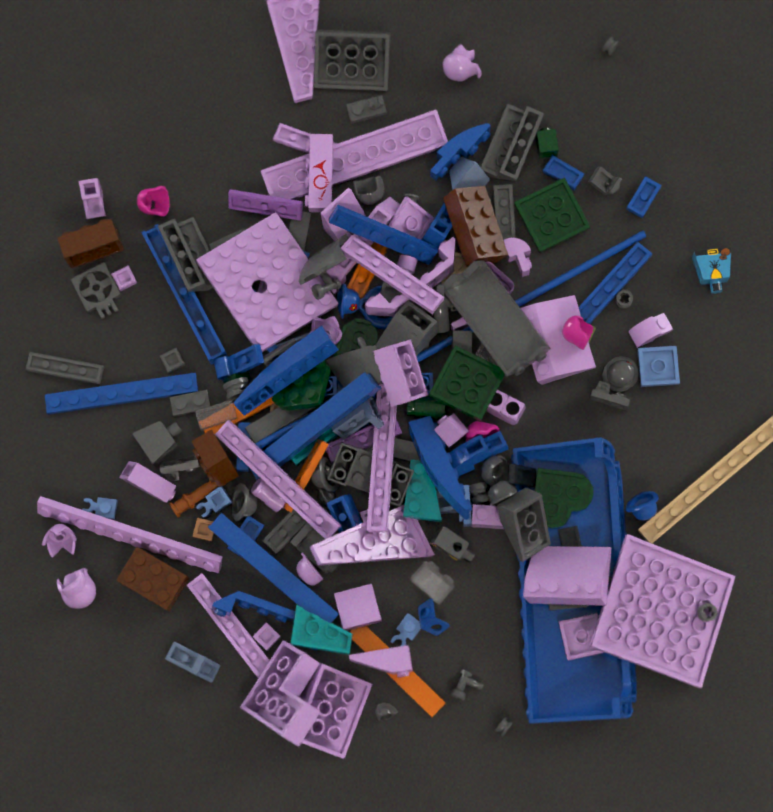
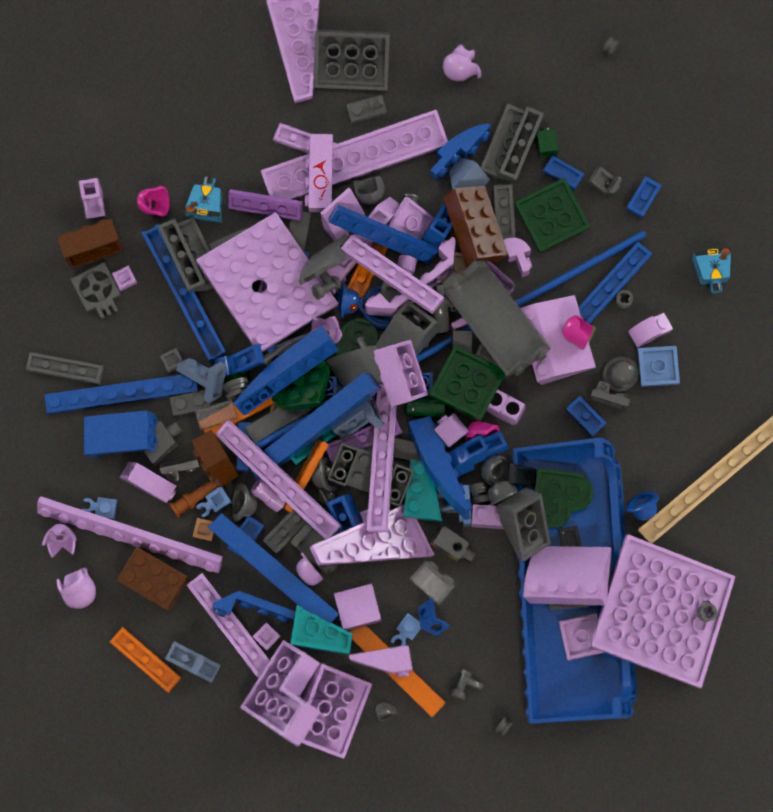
(119, 433): none -> blue panel
(145, 659): none -> orange tile
(205, 202): none -> dark azure torso
(211, 377): none -> sand blue bracket
(586, 416): none -> blue plate

